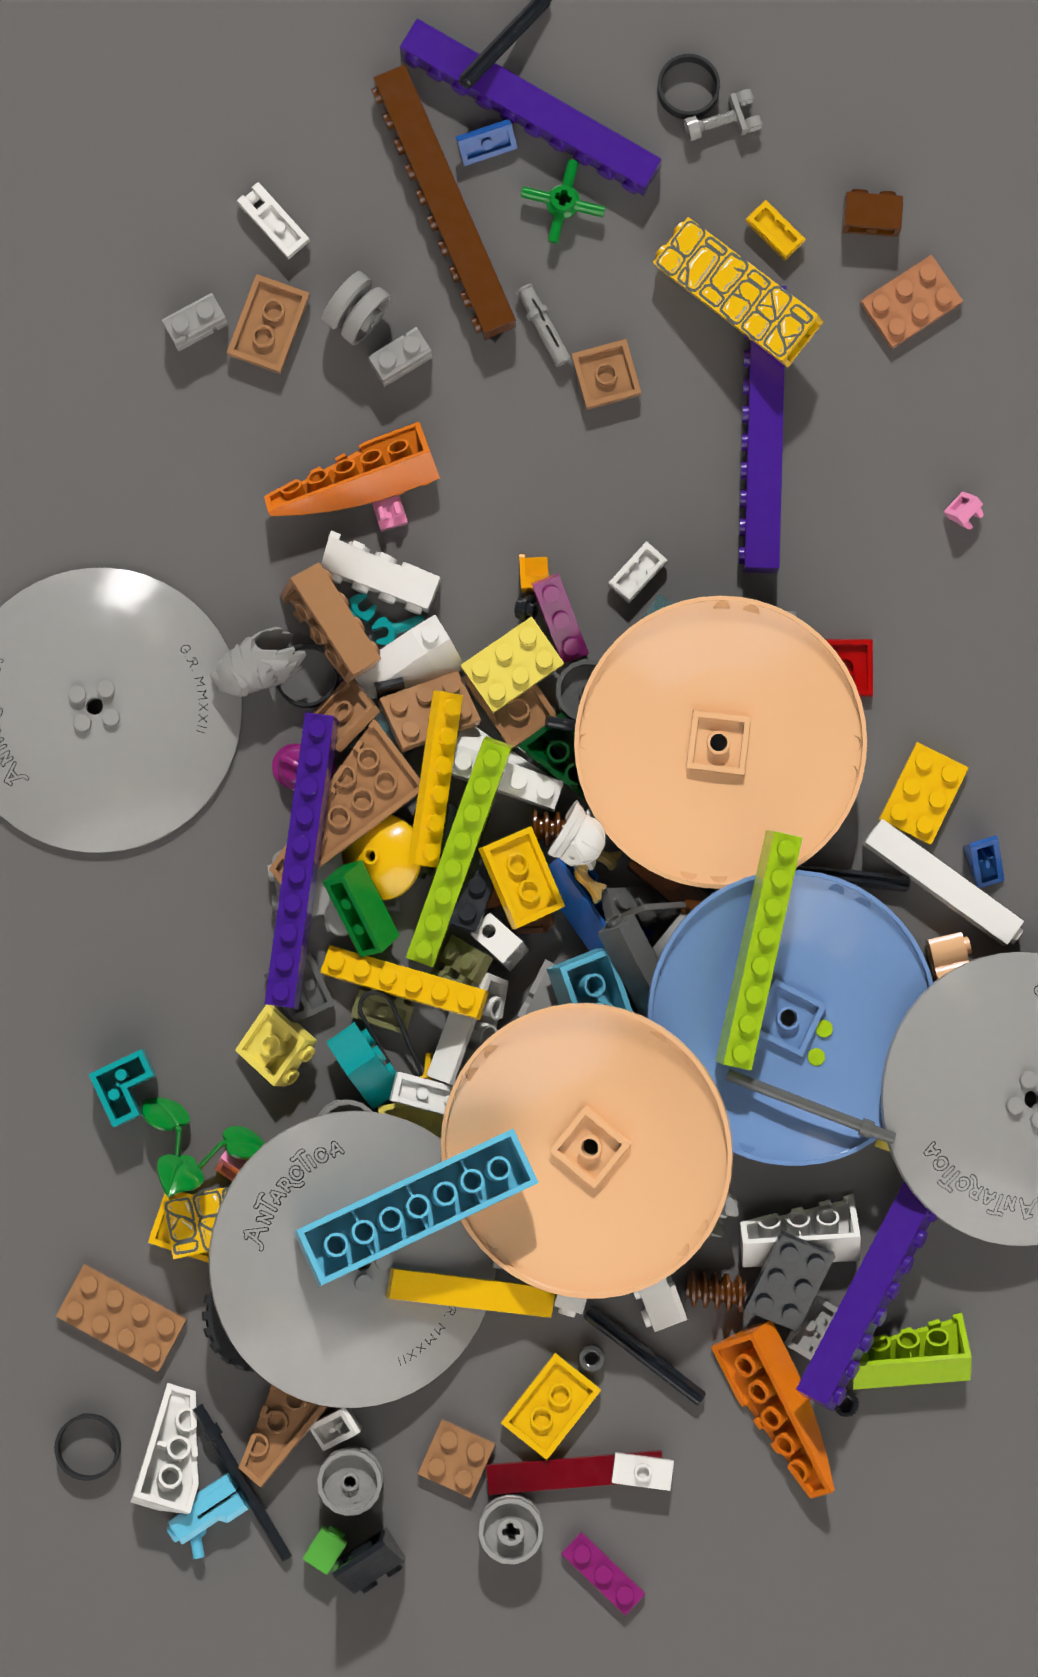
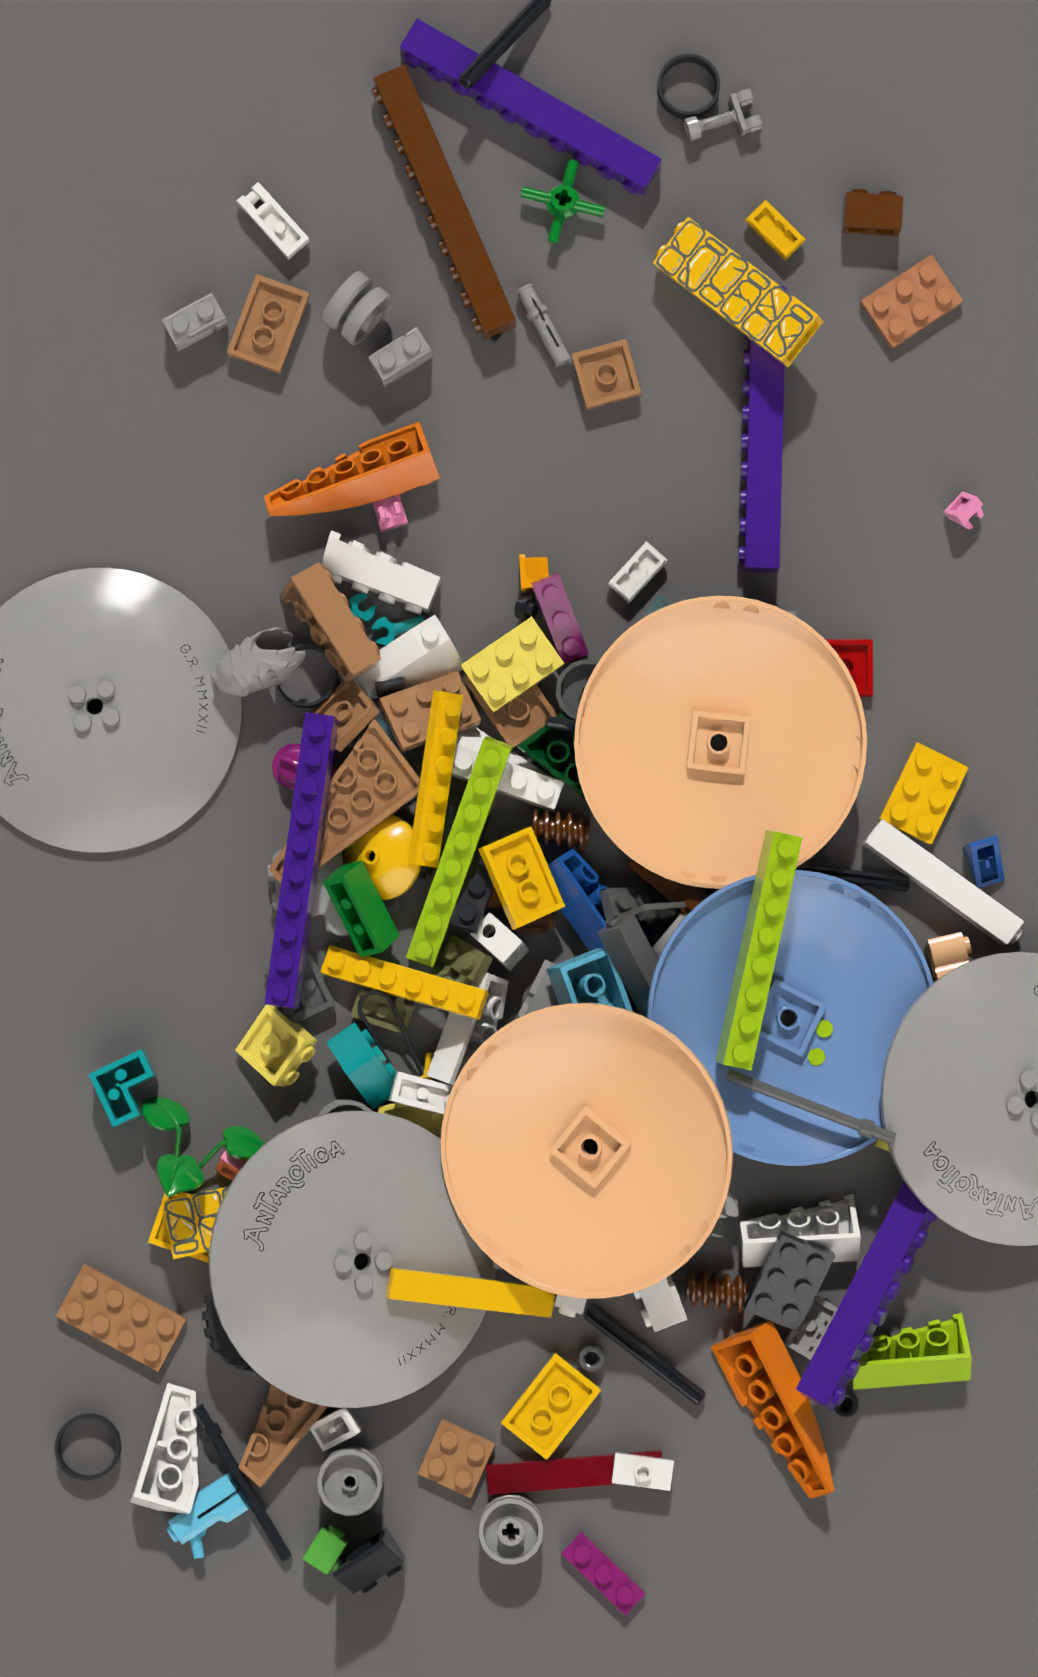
(415, 1207): medium azure brick -> none
(486, 142): blue plate -> none
(581, 845): white helmet -> none

